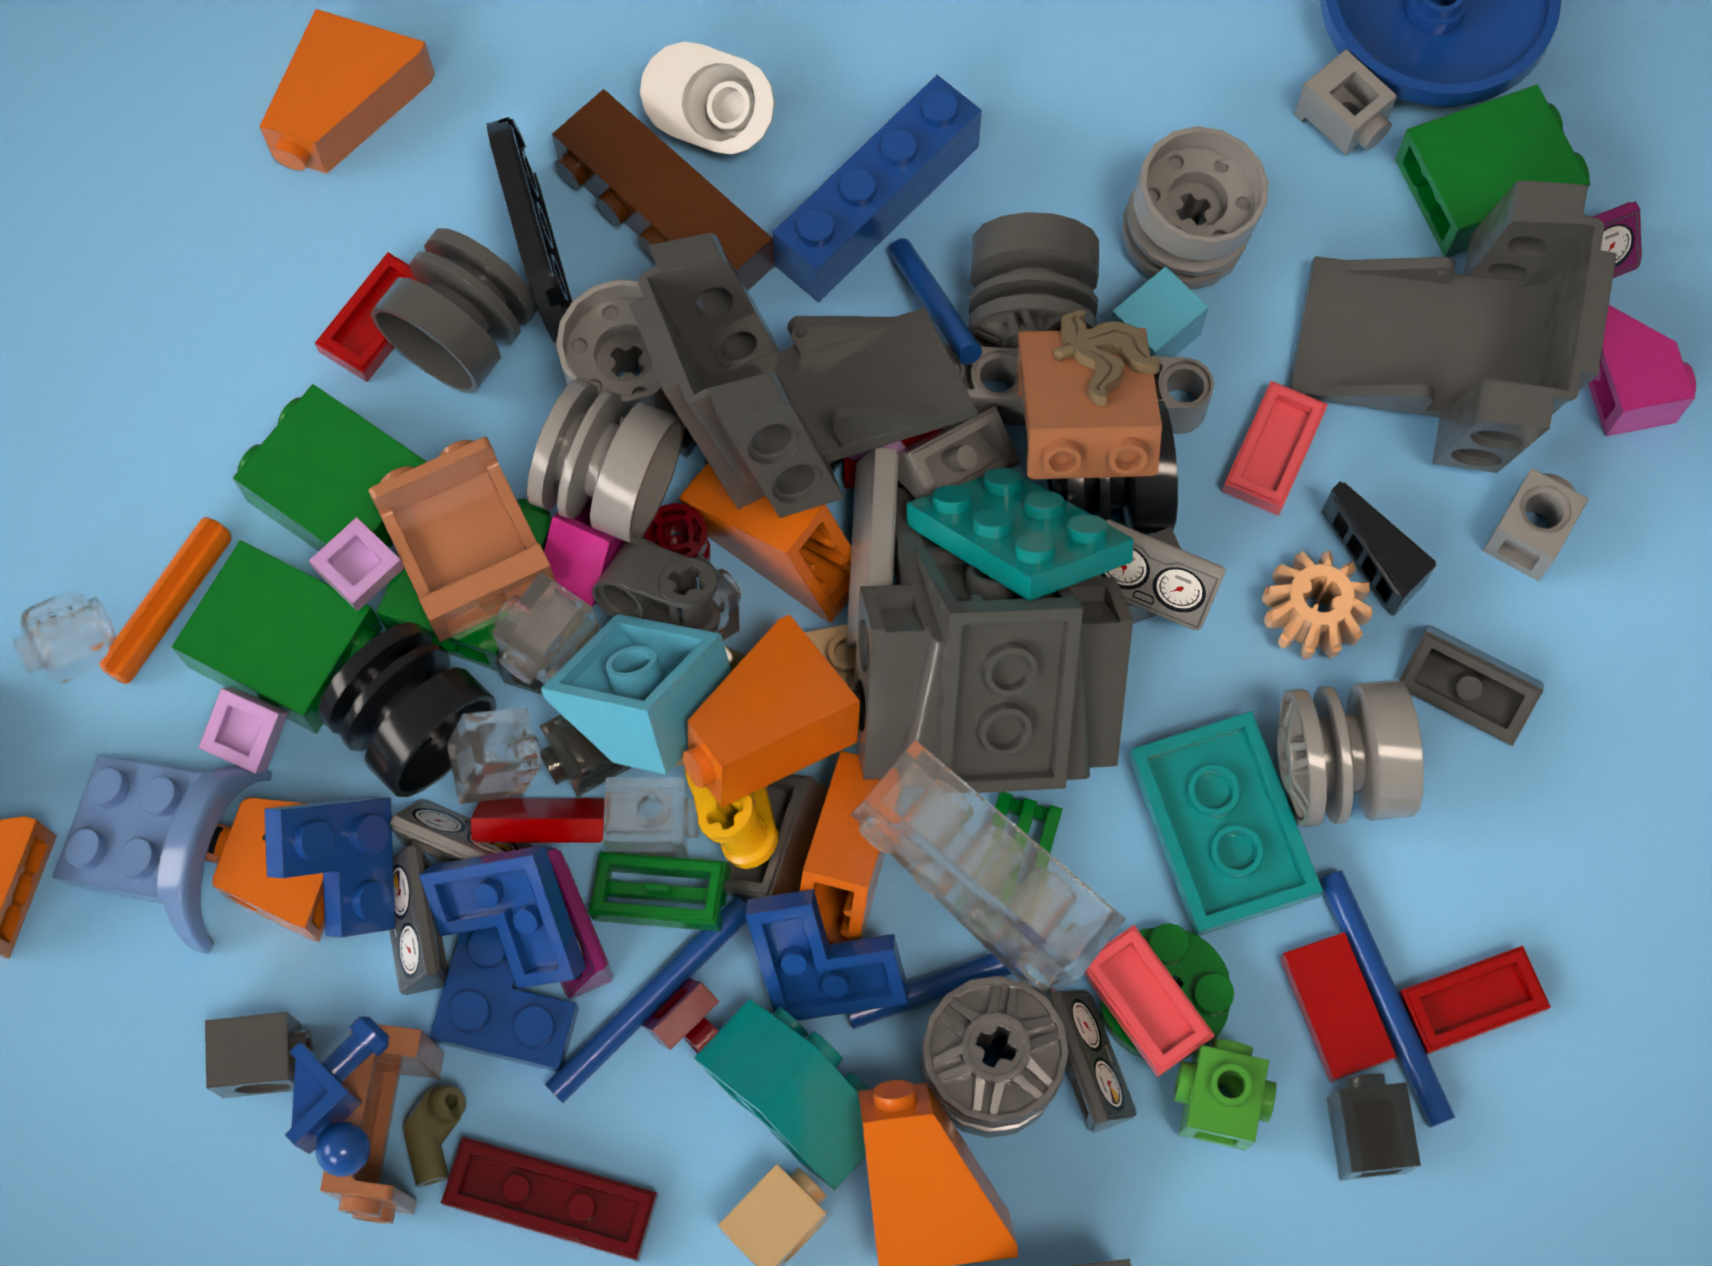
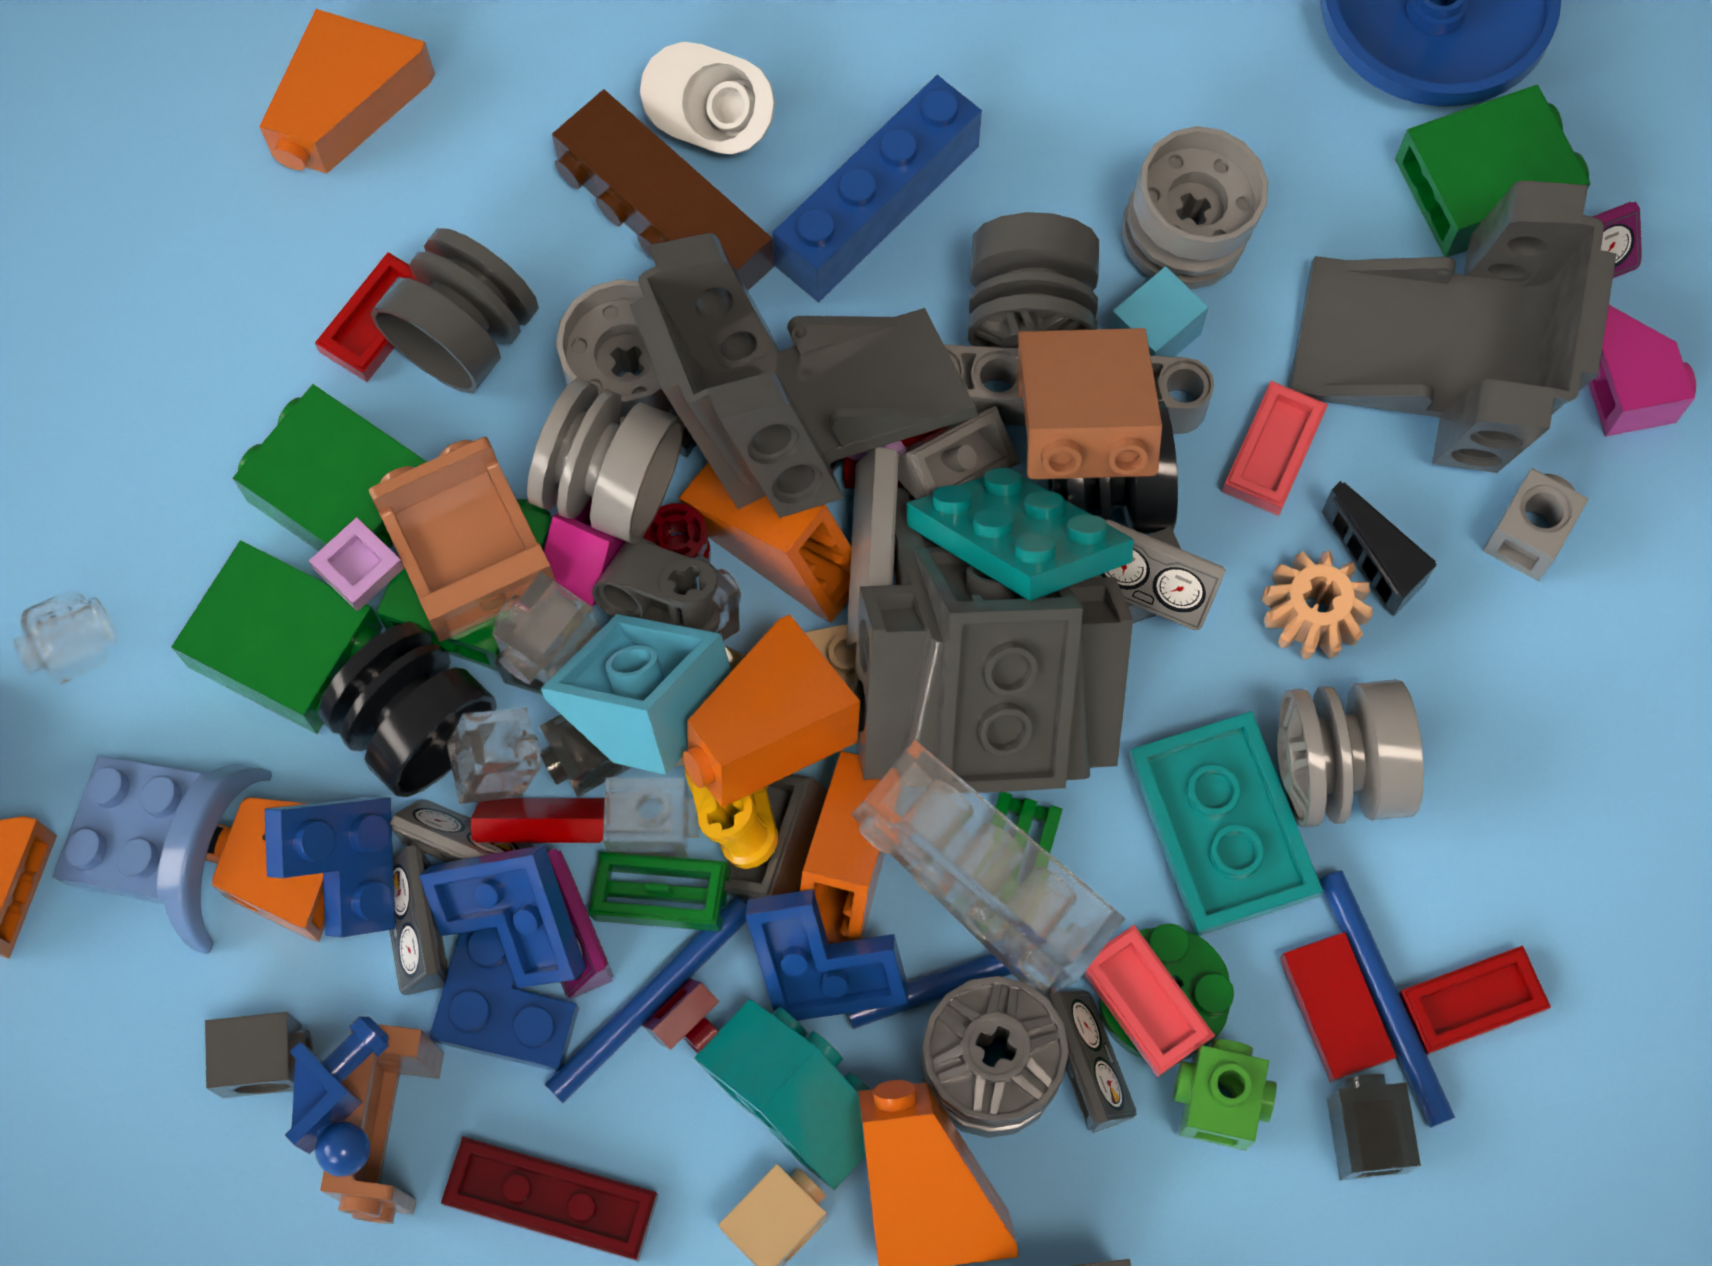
(165, 600): orange axle -> none
(243, 730): lavender tile -> none
(428, 1129): olive arm -> none
(530, 223): black tile -> none
(935, 301): blue bar -> none
(1094, 350): dark tan piece -> none
(1347, 104): light grey brick -> none
(1471, 684): dark grey slope -> none

